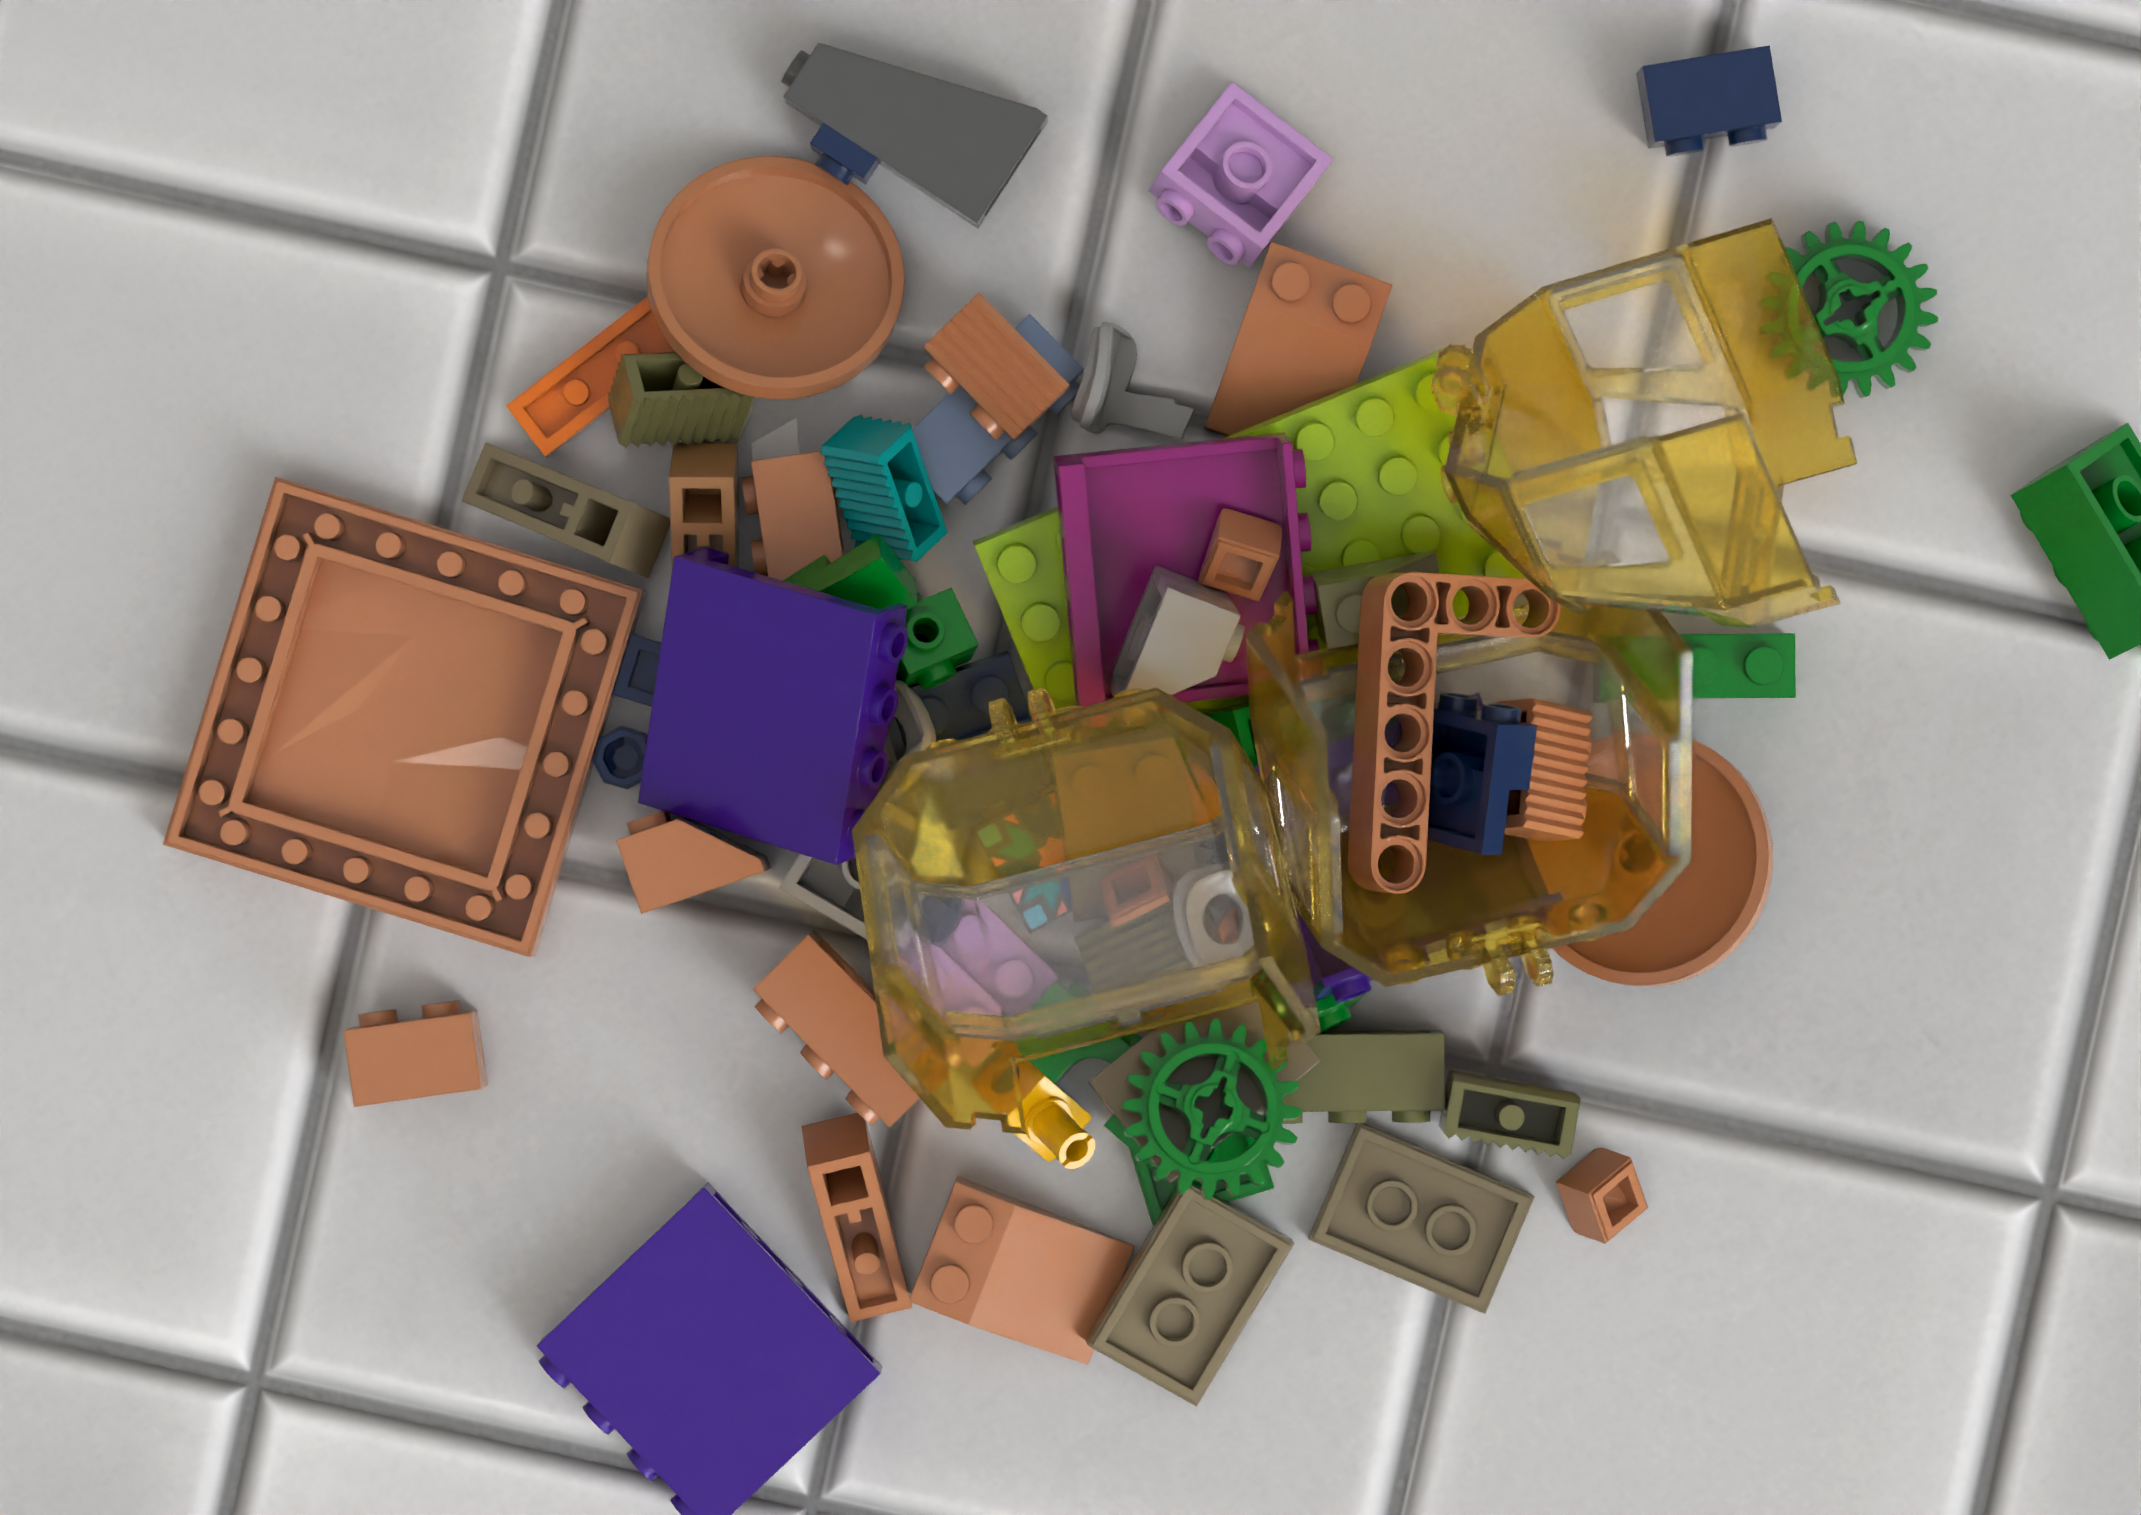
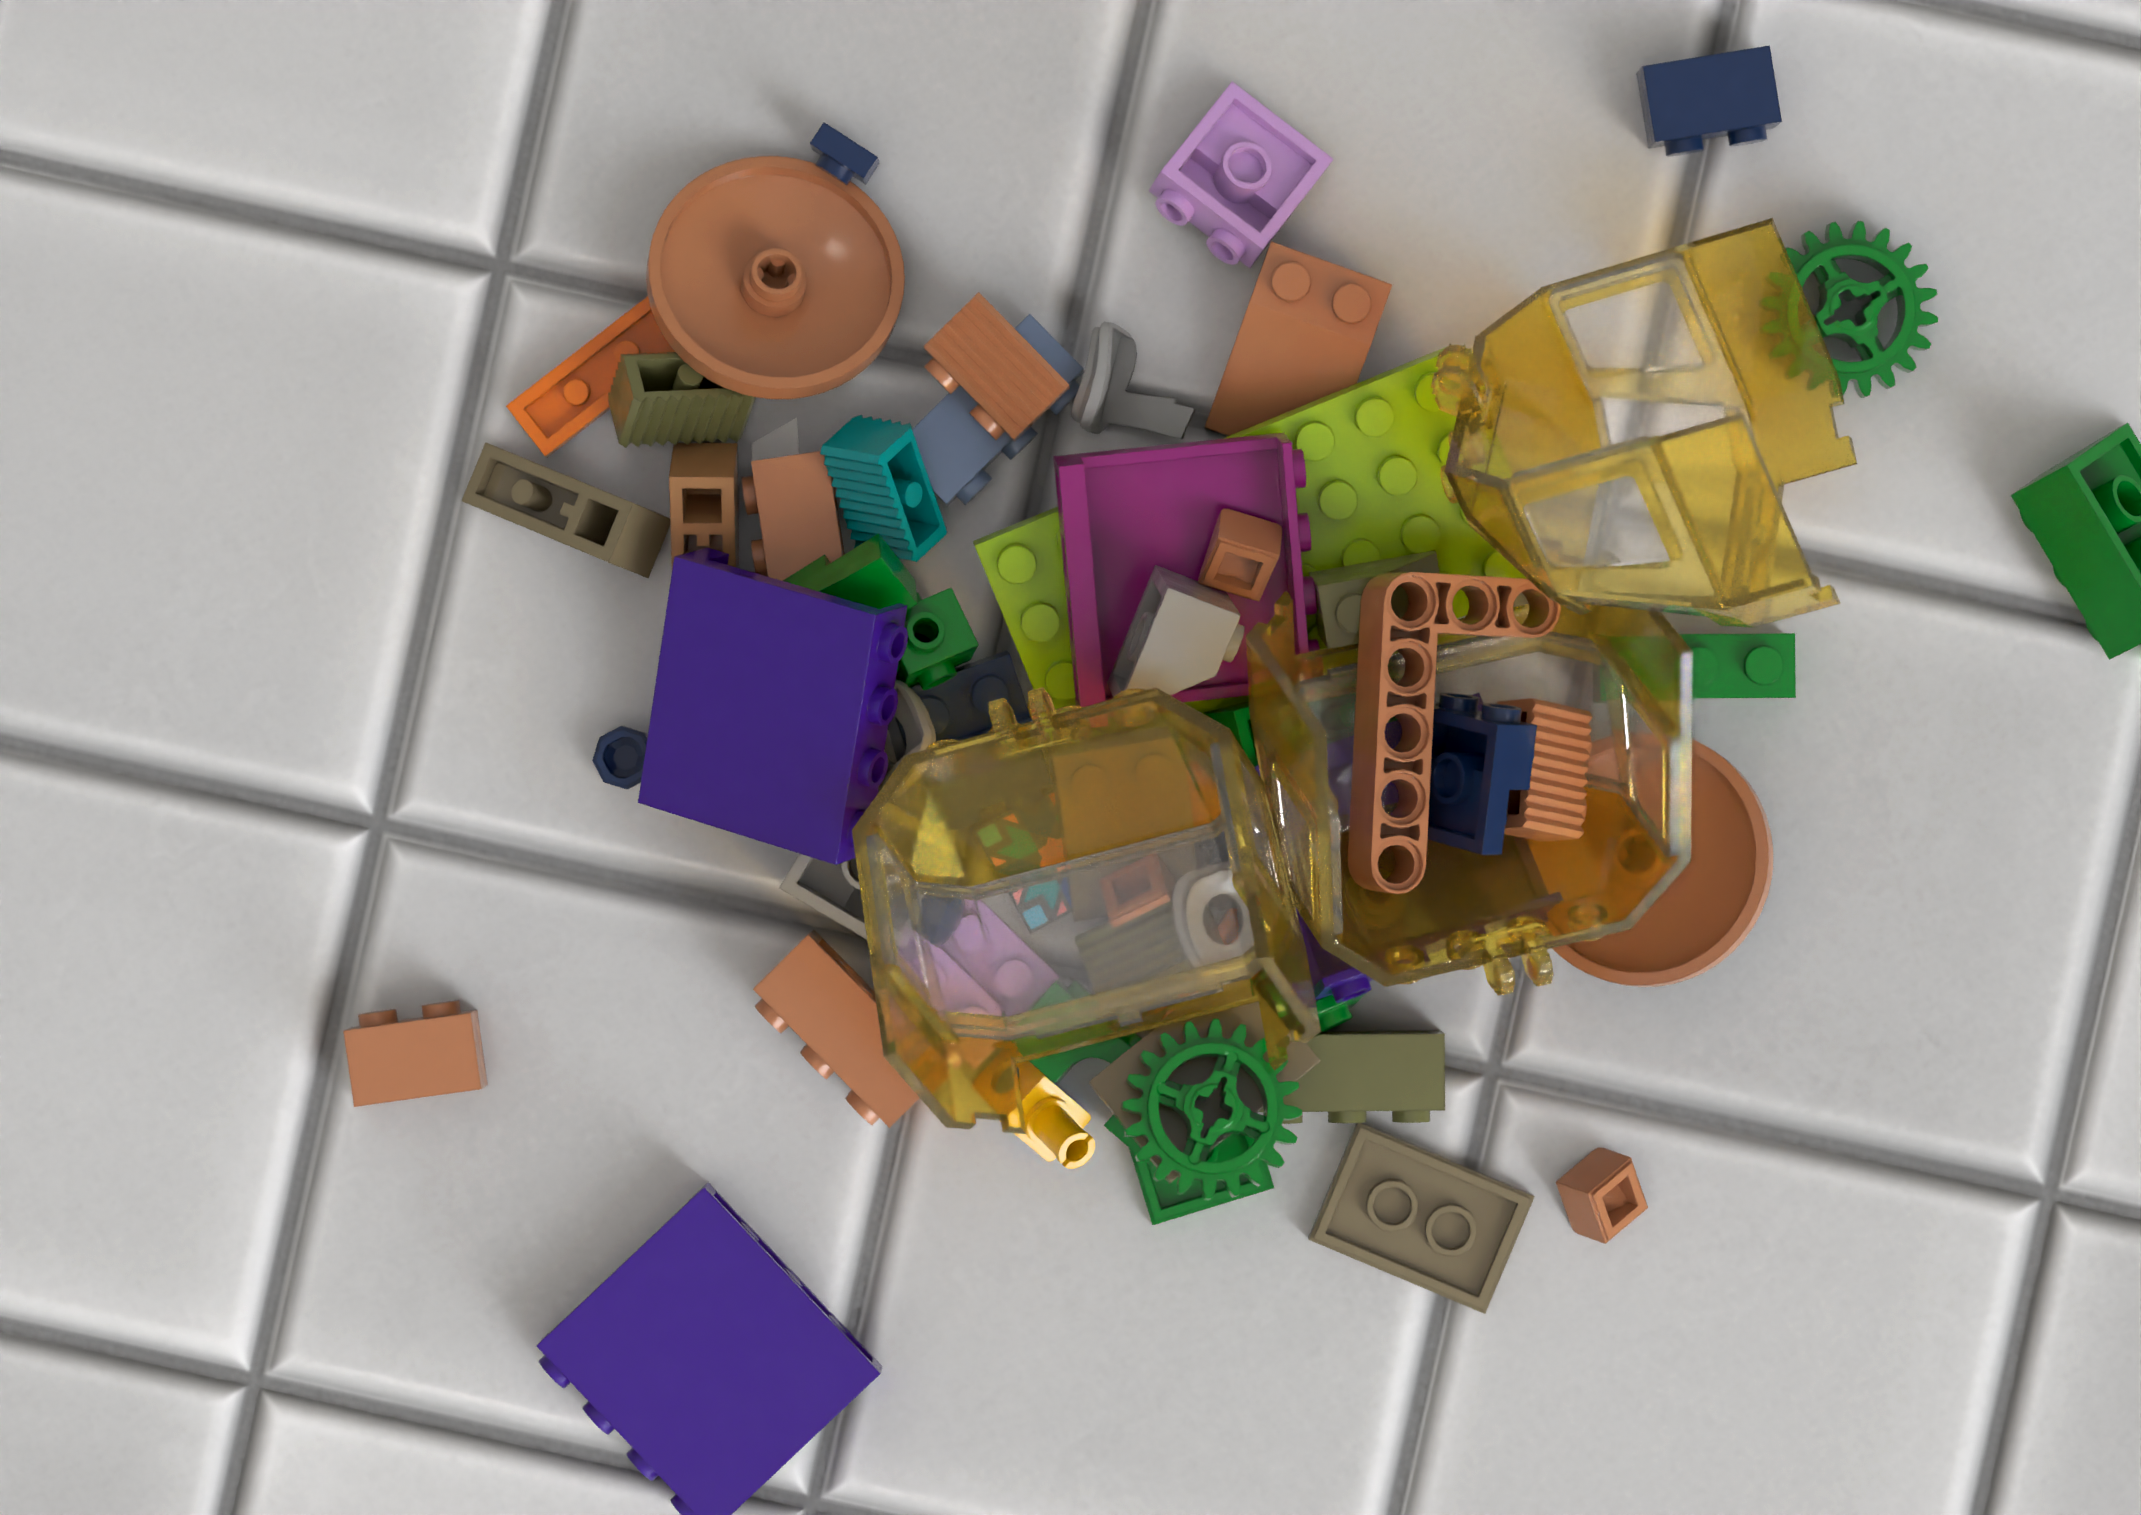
(404, 717): nougat tile -> none
(638, 670): dark blue plate -> none
(682, 859): nougat slope -> none
(855, 1216): nougat slope -> none
(923, 129): dark grey slope -> none
(1019, 1271): nougat slope -> none
(1189, 1293): dark tan tile -> none
(1509, 1114): olive brick -> none

